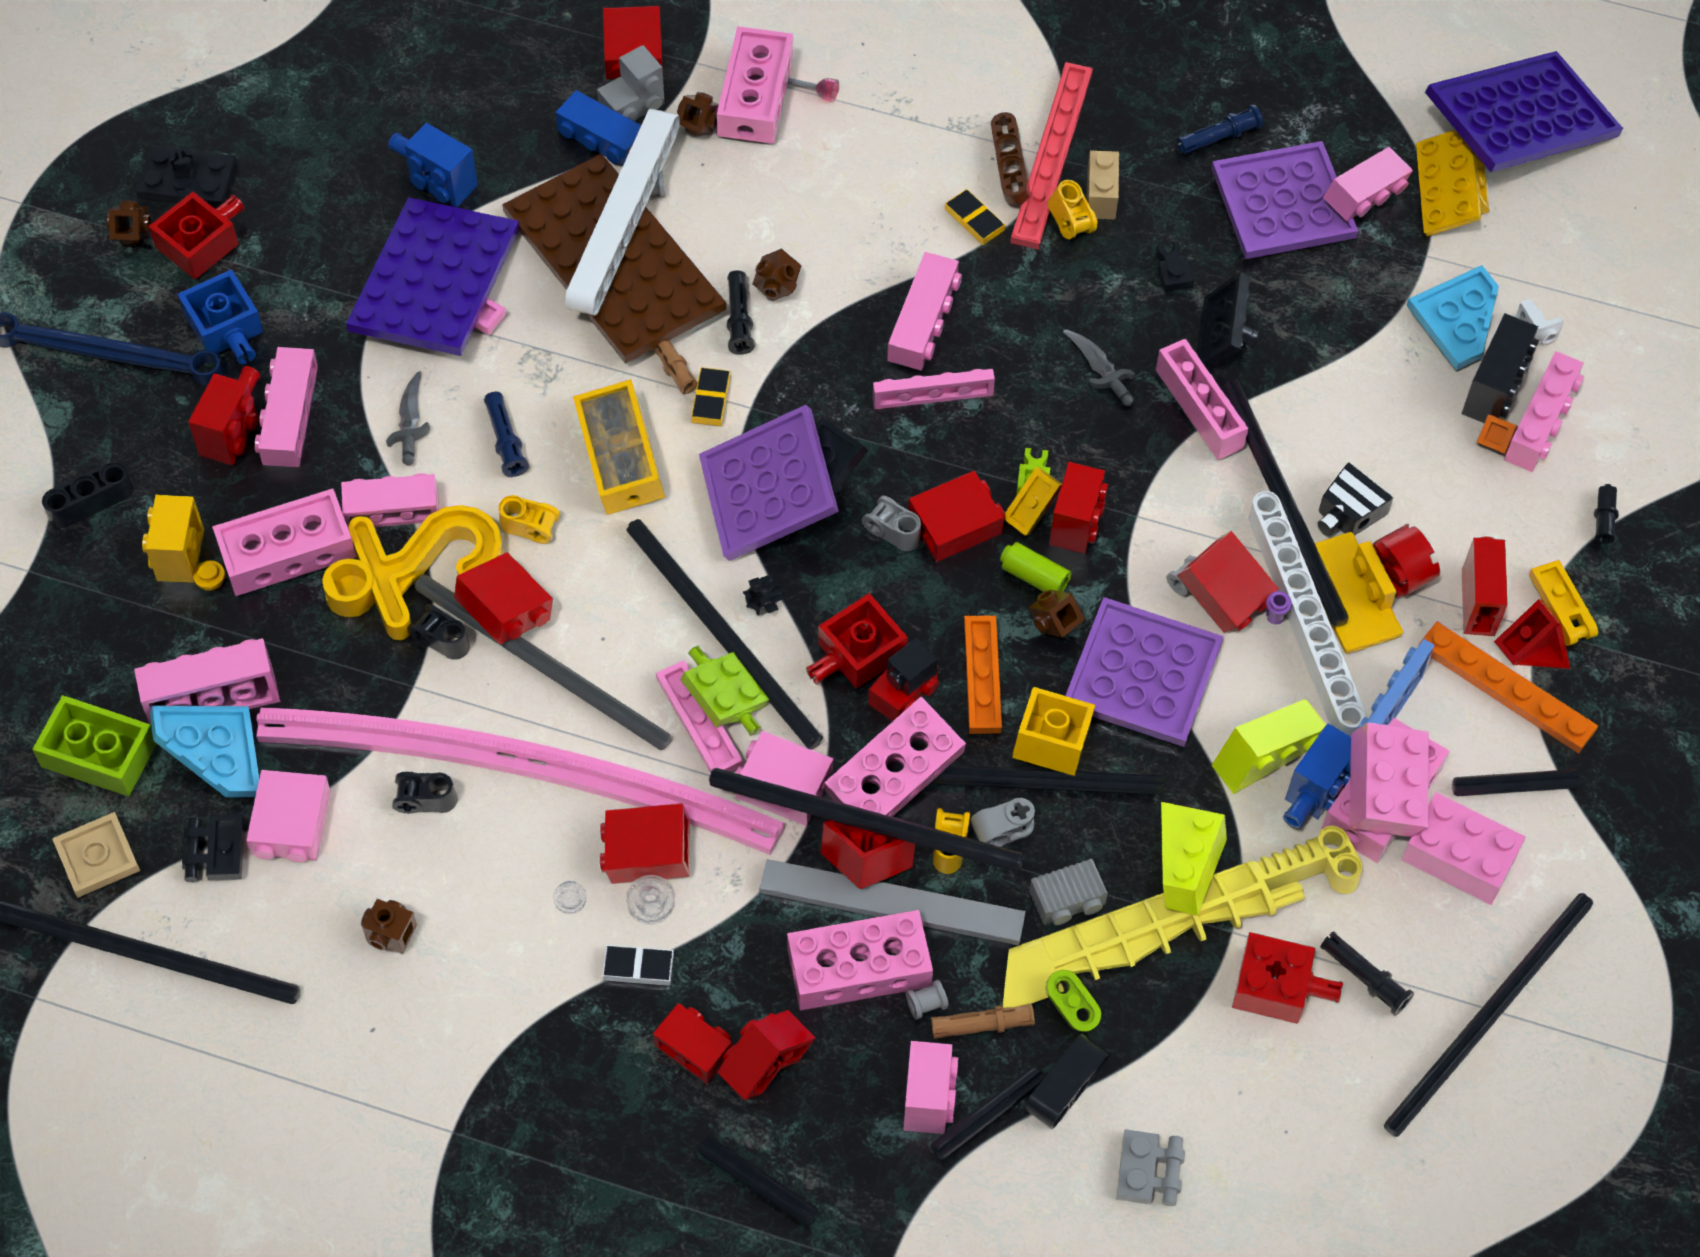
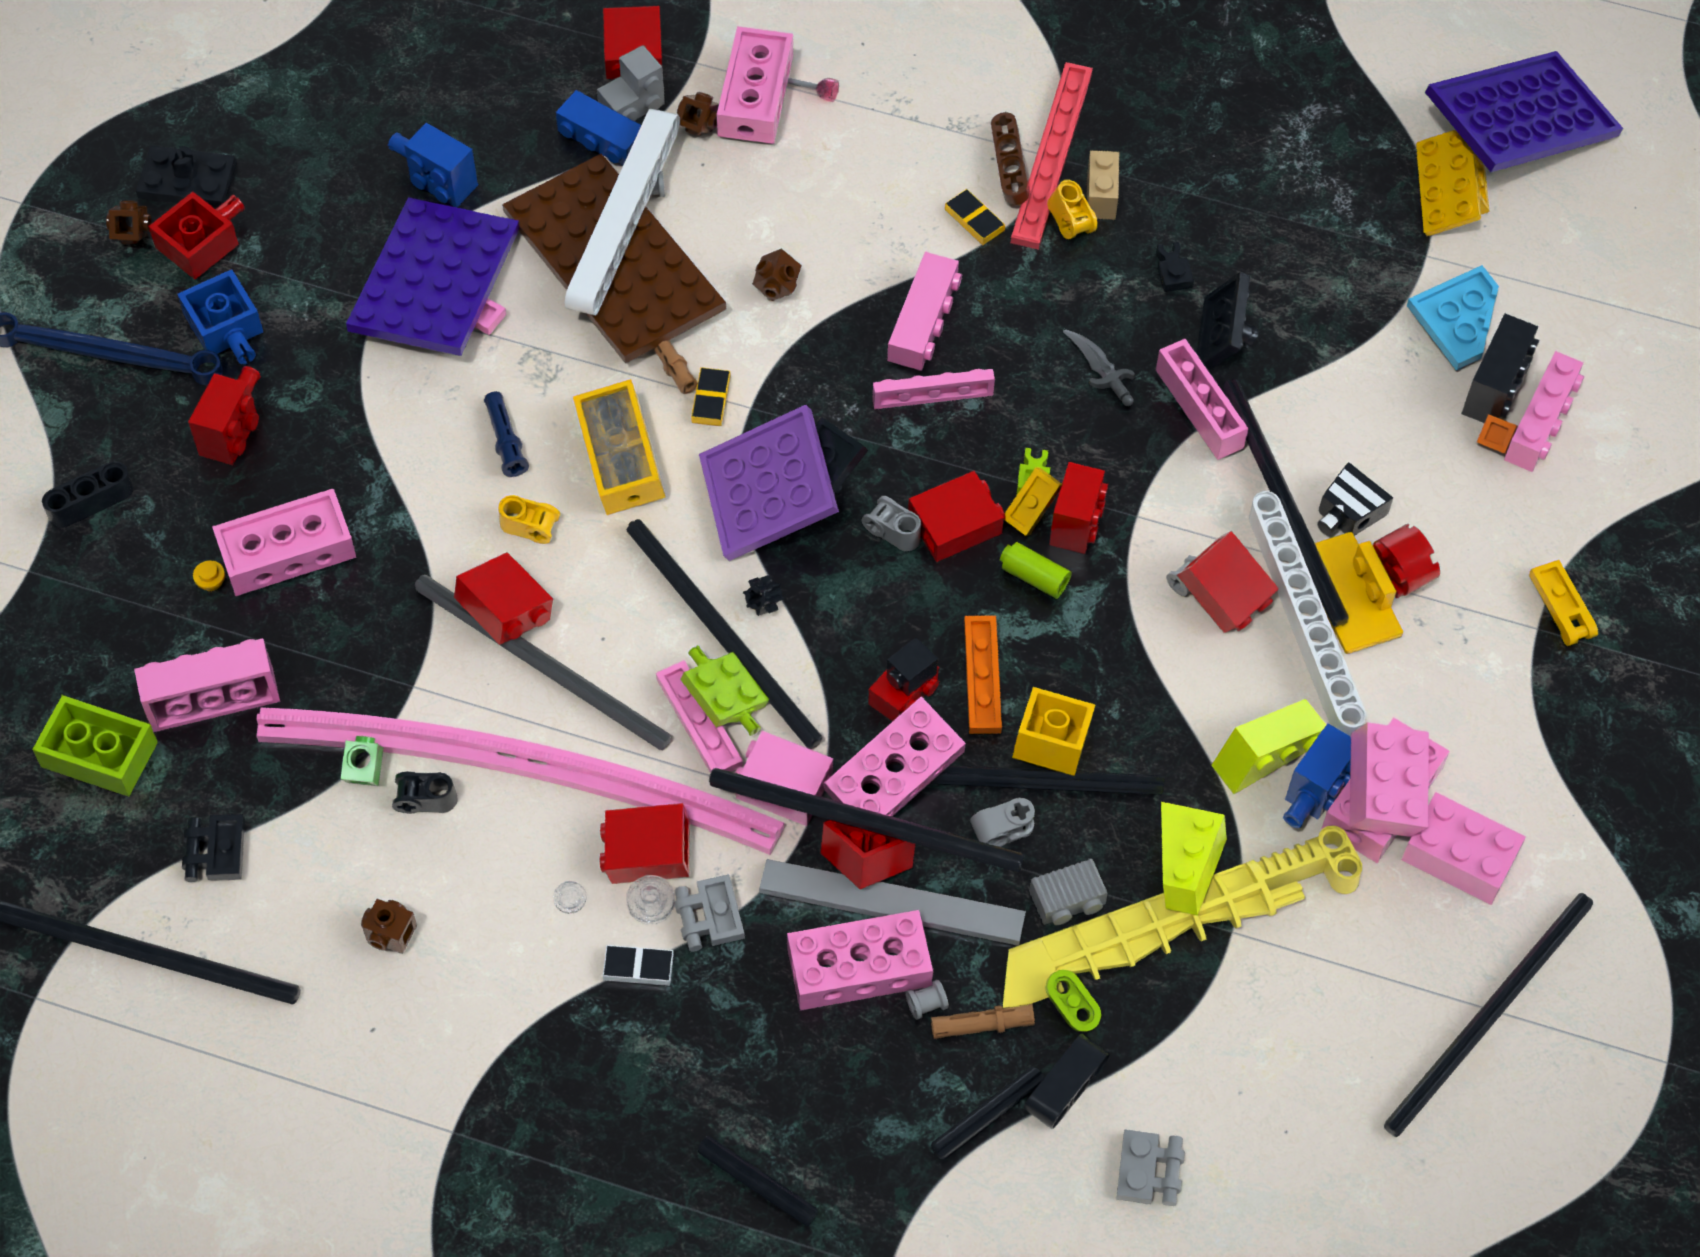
(96, 854): tan plate -> none
(173, 538): yellow brick -> none
(211, 743): medium azure plate -> none
(287, 407): bright pink brick -> none
(288, 816): bright pink brick -> none
(355, 584): yellow piece -> none
(369, 774): none -> brick
(391, 499): bright pink brick -> none
(409, 415): piece -> none
(435, 631): black piece -> none
(692, 1042): red brick -> none
(719, 908): none -> light grey plate
(739, 322): black pin -> none
(763, 1051): red brick -> none
(857, 643): red brick -> none
(930, 1087): bright pink brick -> none
(954, 824): yellow piece -> none
(1056, 613): reddish brown brick -> none
(1144, 671): medium lavender plate -> none
(1231, 126): dark blue pin -> none
(1277, 605): medium lavender pin -> none
(1280, 201): medium lavender plate -> none
(1294, 981): red brick -> none
(1368, 184): bright pink brick -> none
(1378, 982): black pin -> none
(1401, 685): medium blue plate -> none
(1484, 586): red brick -> none
(1510, 688): orange plate -> none
(1516, 782): black axle -> none
(1535, 639): red slope -> none
(1547, 330): white bracket -> none
(1606, 514): black axle -> none

